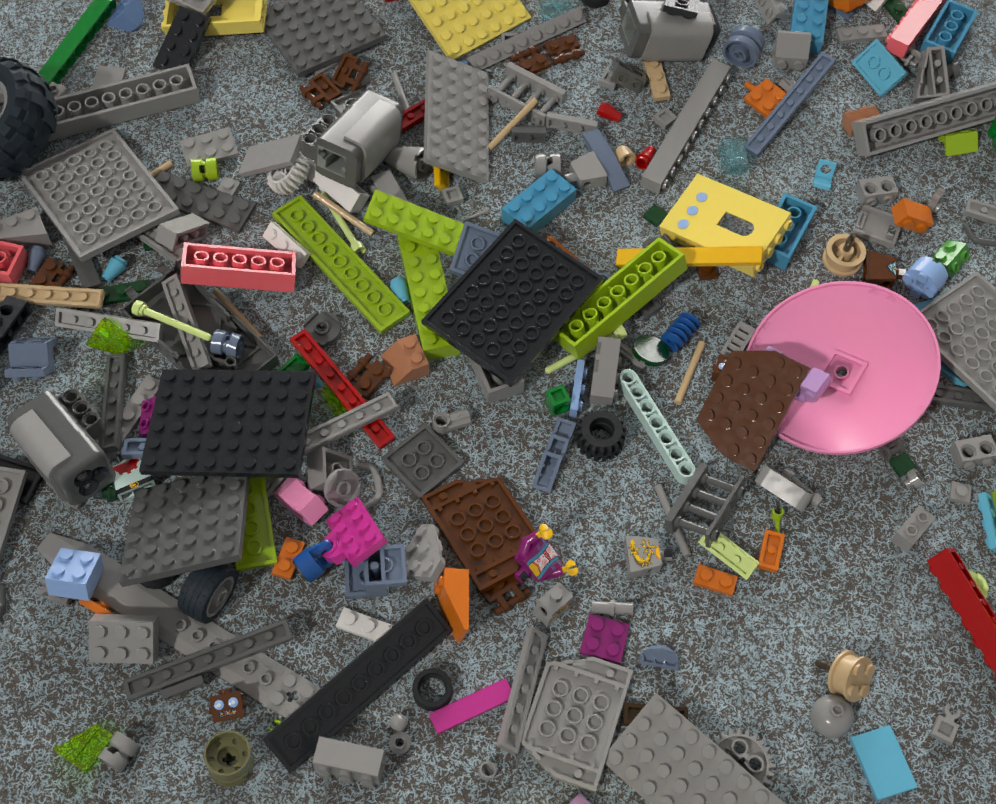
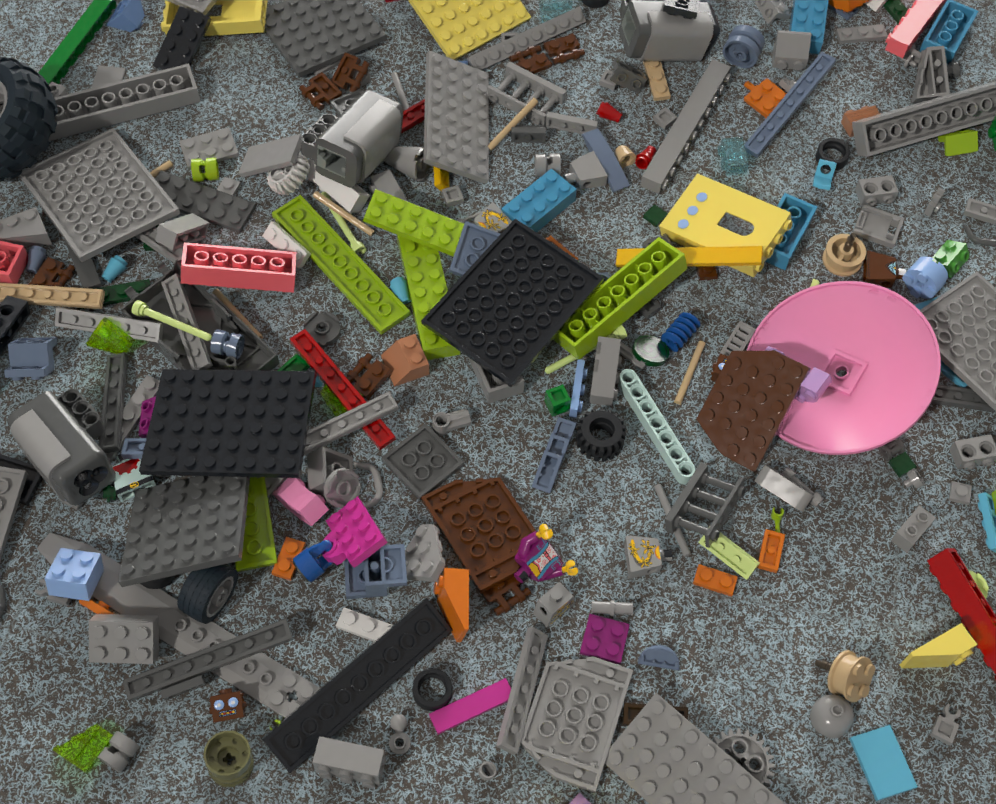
(492, 219): none -> torso
(838, 145): none -> black tyre
(879, 68): medium azure tile -> none
(912, 215): orange brick -> none
(943, 651): none -> light yellow slope

